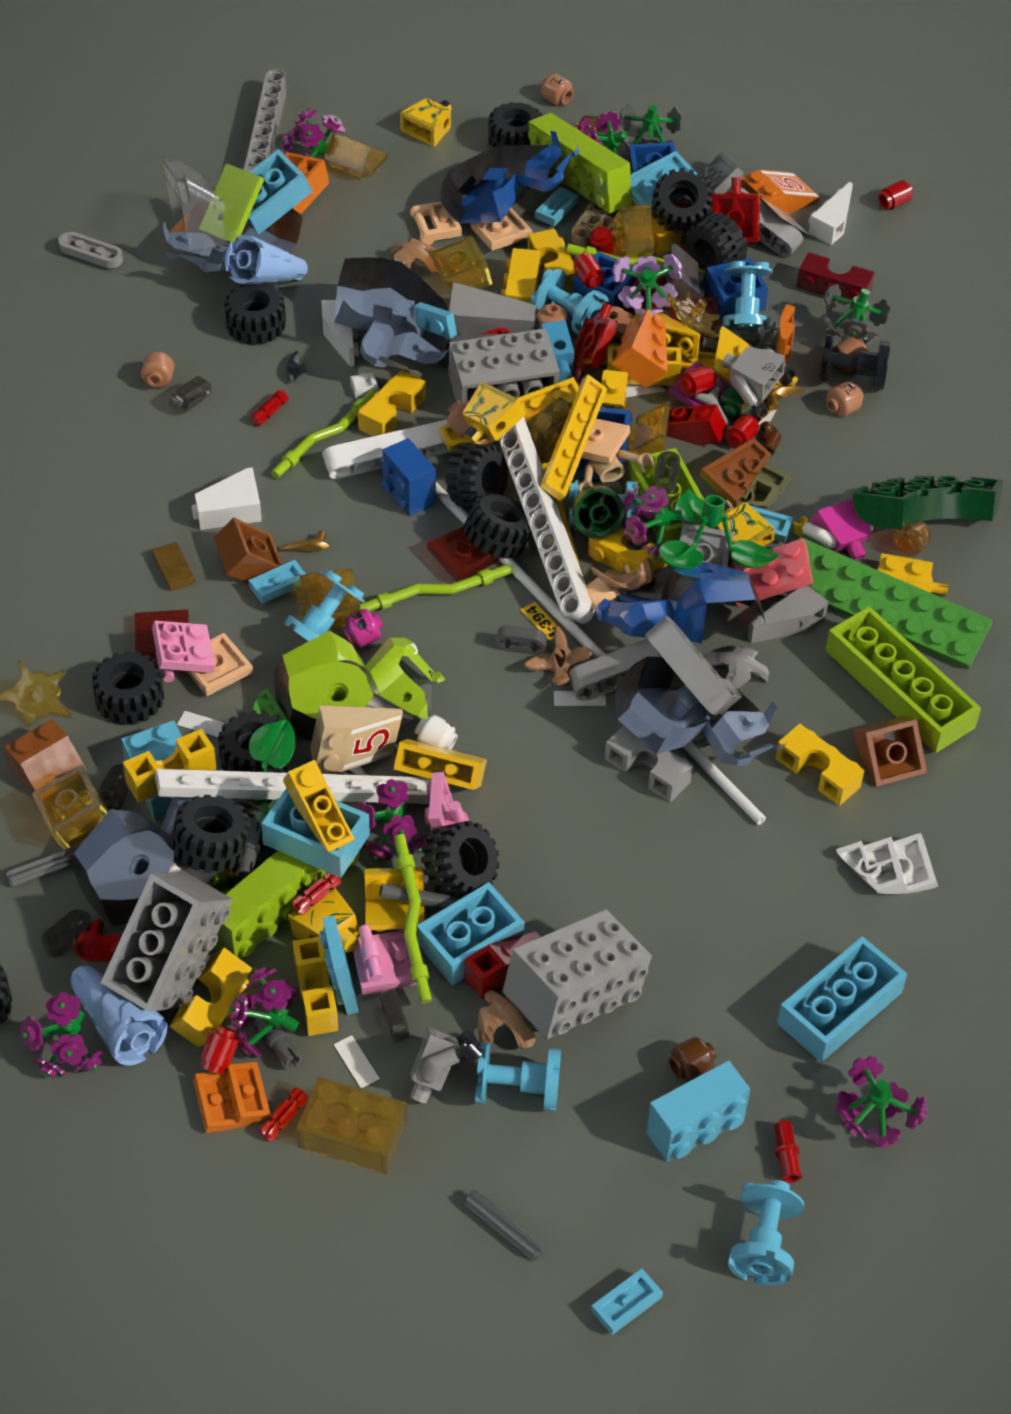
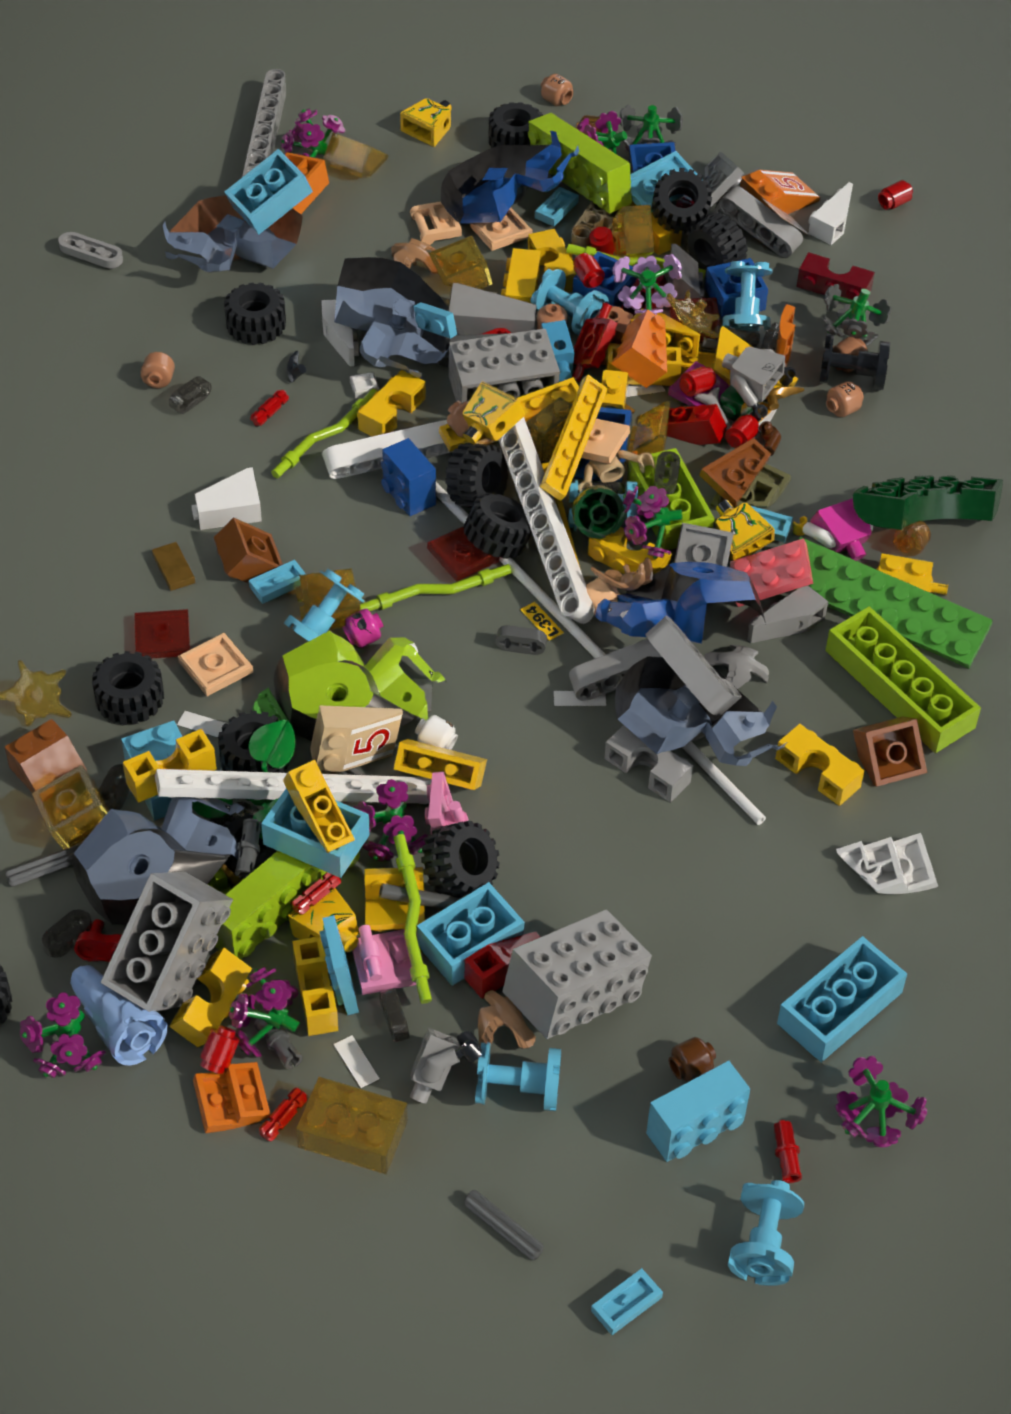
(182, 648): bright pink plate -> none
(196, 202): clear windscreen -> none
(210, 833): black tyre -> none
(239, 194): lime tile -> none
(258, 262): light blue cone -> none
(312, 545): pearl gold bar -> none
(561, 659): medium nougat animal -> none
(710, 513): green plant -> none
(741, 208): red plate -> none

